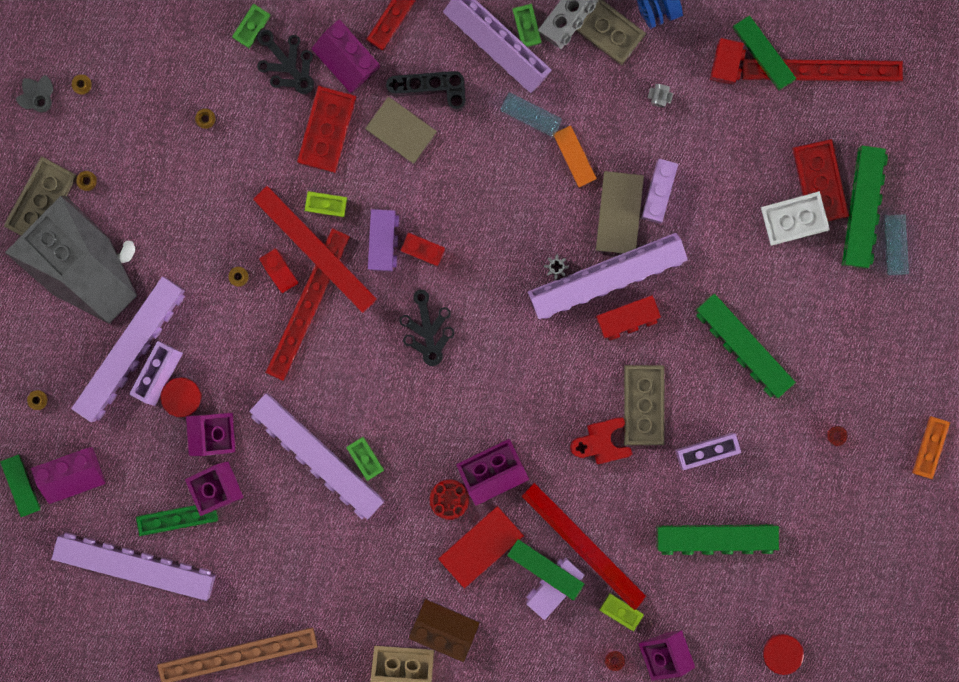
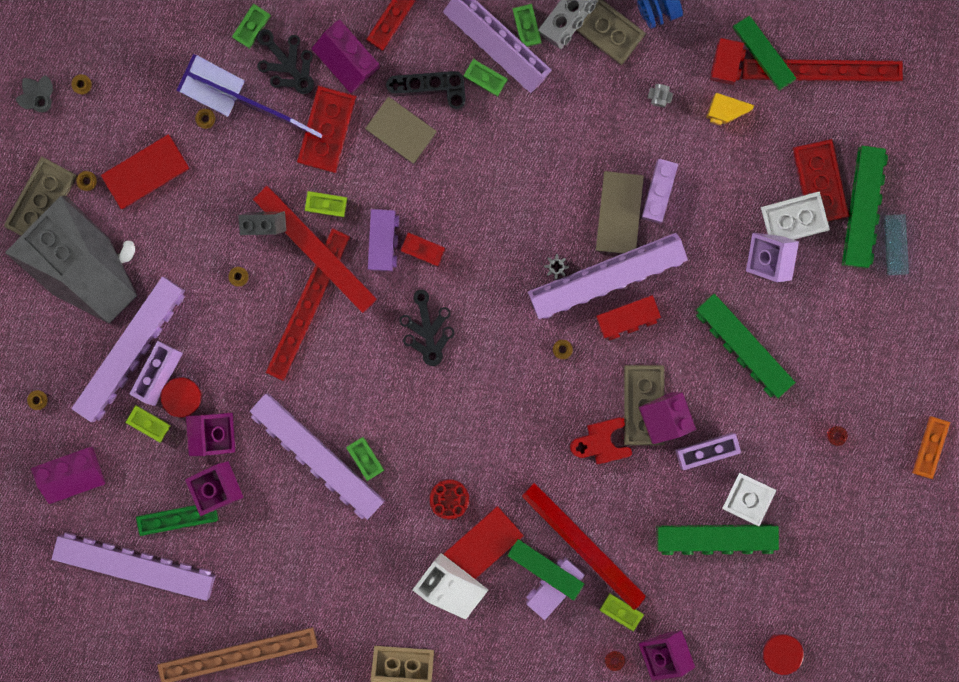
(20, 485): green tile -> none
(145, 171): none -> red tile
(148, 423): none -> lime plate
(221, 89): none -> piece
(262, 223): none -> dark grey brick
(278, 270): red slope -> none
(444, 630): reddish brown slope -> none
(450, 587): none -> white slope
(485, 77): none -> bright green plate
(492, 472): magenta slope -> none
(531, 114): clear light blue plate -> none
(569, 349): none -> pearl gold plate
(574, 156): orange tile -> none
(667, 417): none -> magenta slope
(726, 109): none -> yellow slope
(749, 499): none -> white plate
(772, 257): none -> lavender slope

